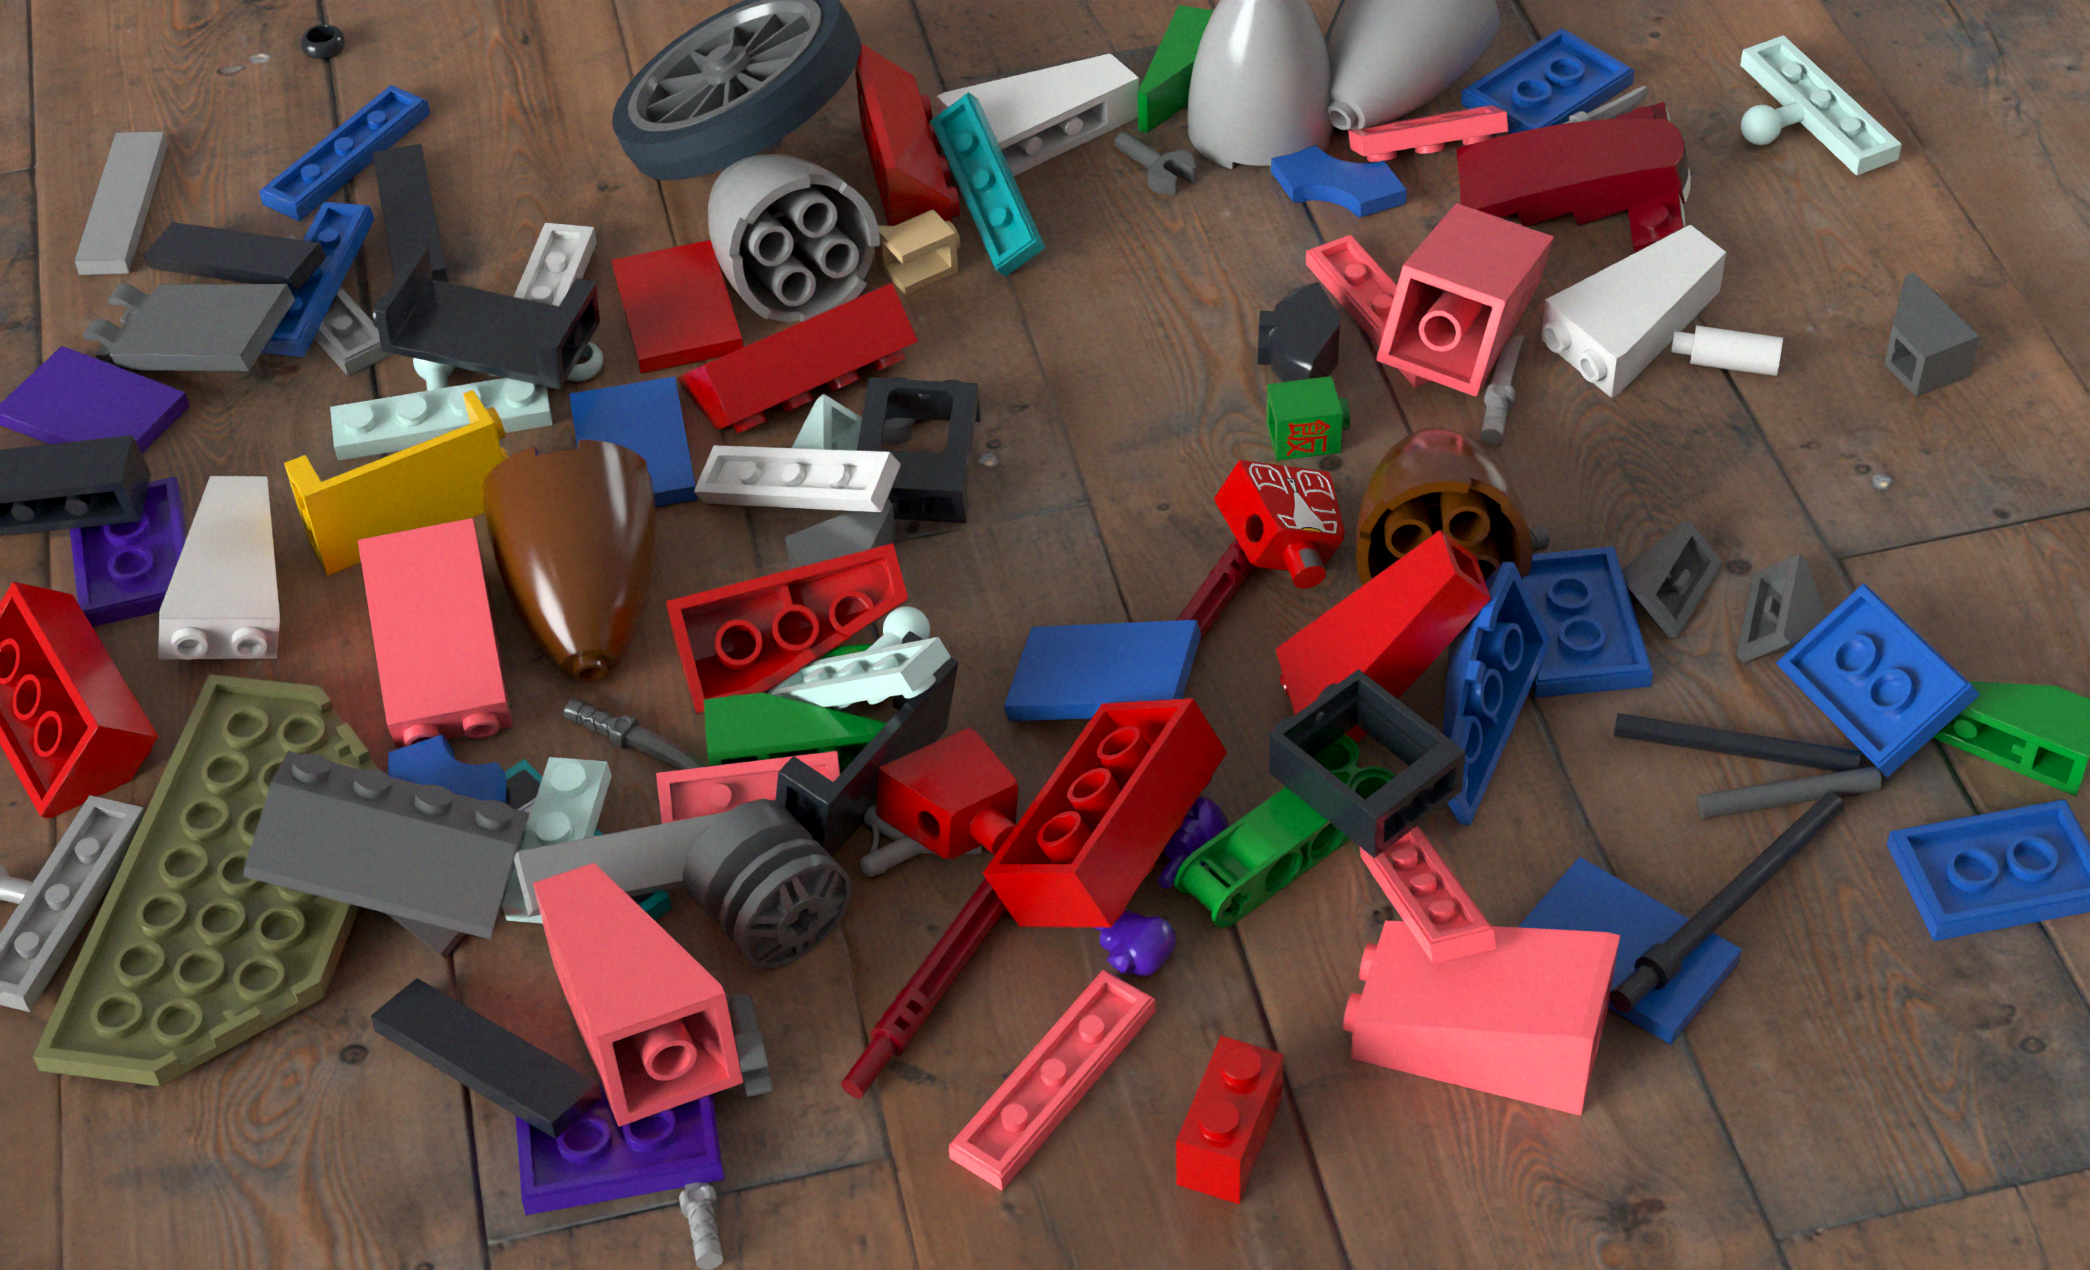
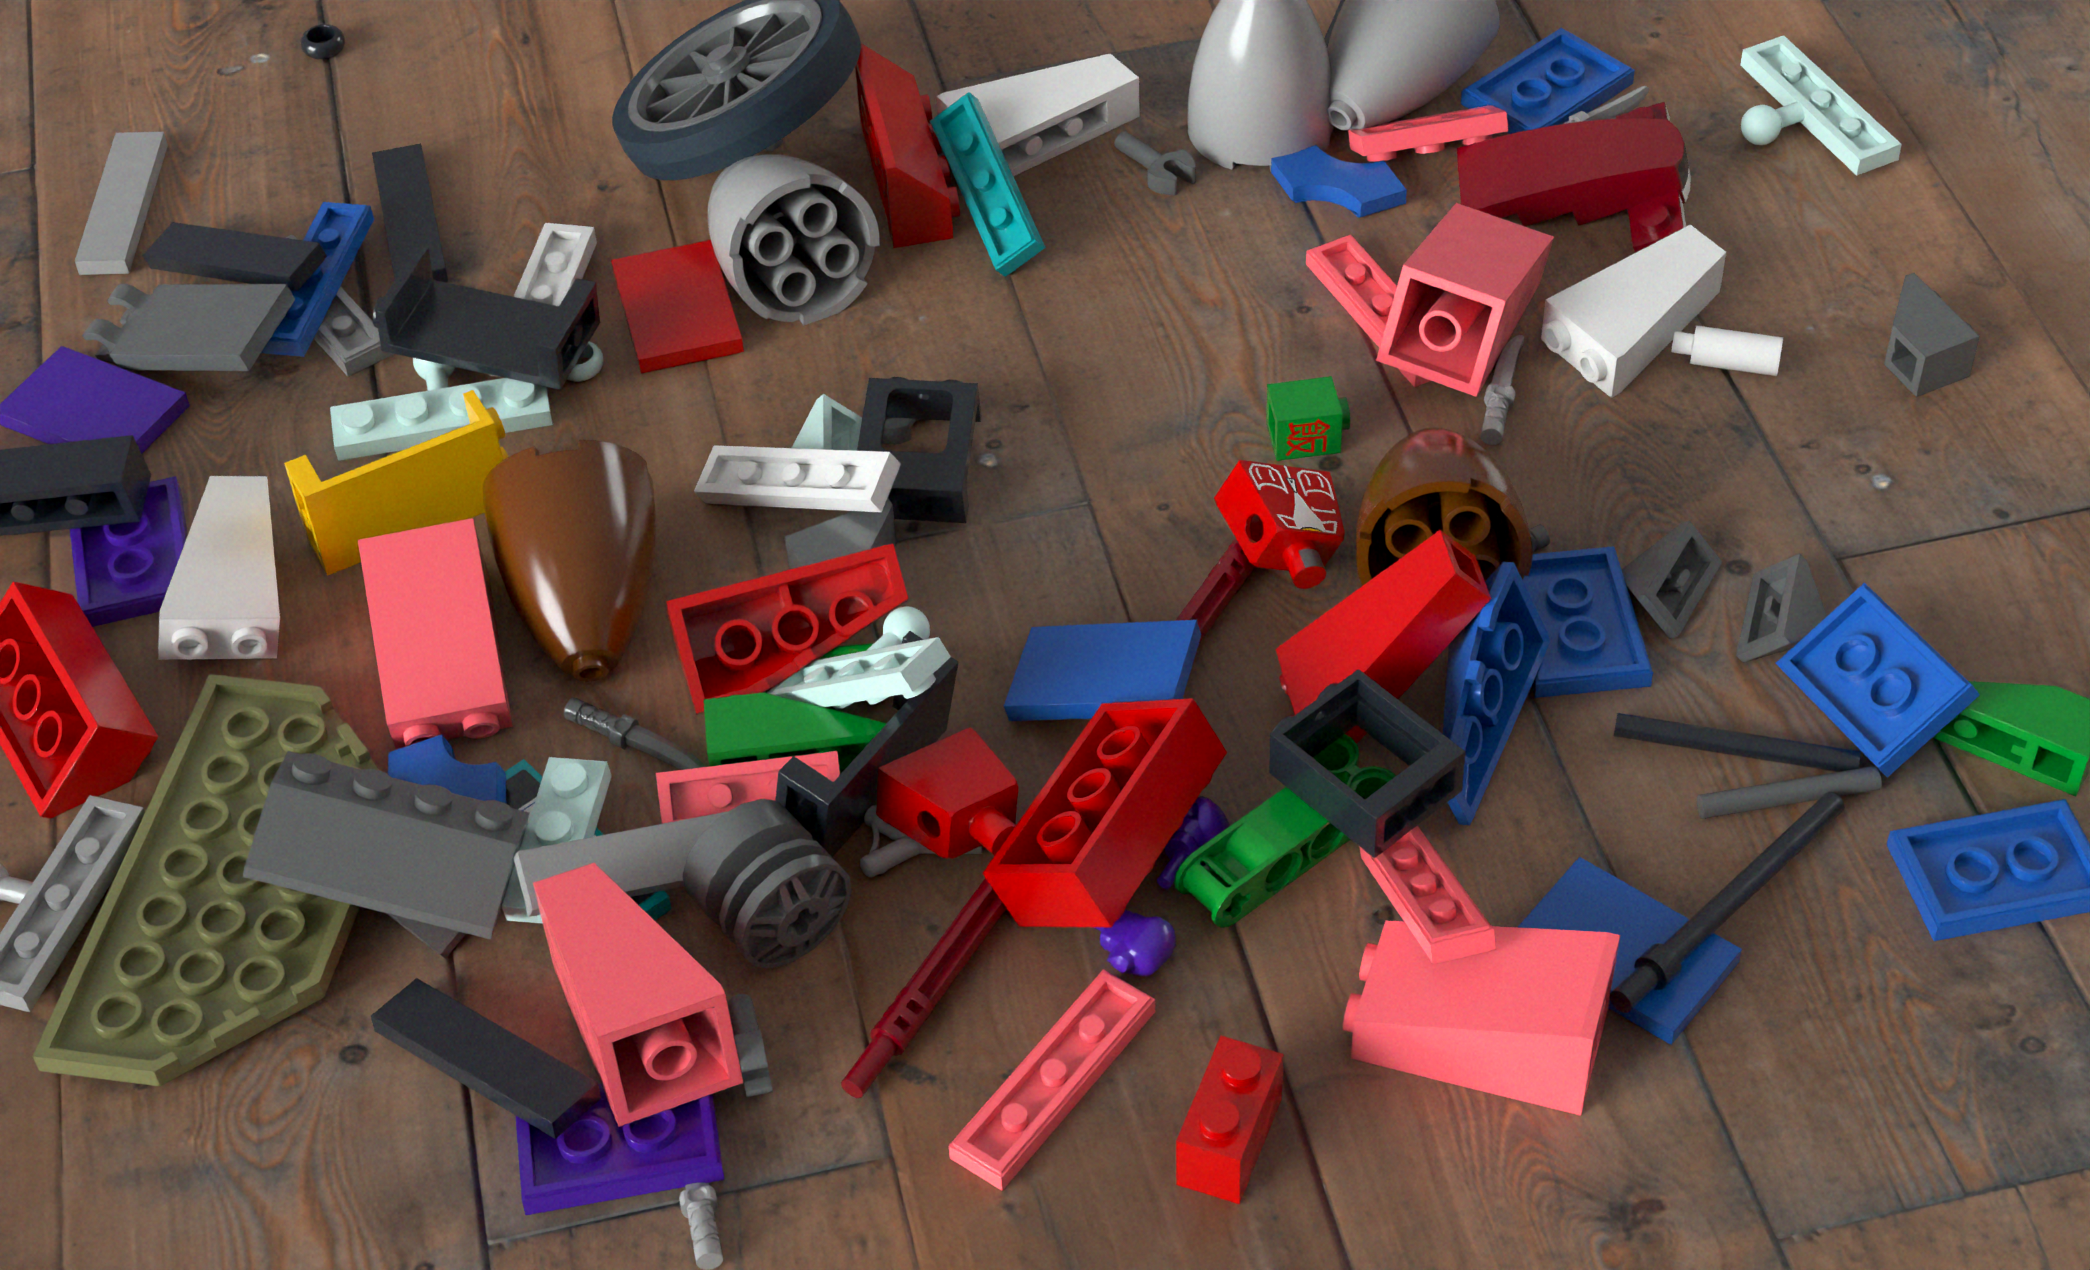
(344, 153): blue tile -> none
(647, 421): blue tile -> none
(801, 358): red slope -> none
(918, 251): tan window -> none
(1170, 72): green slope -> none
(1300, 335): black piece -> none

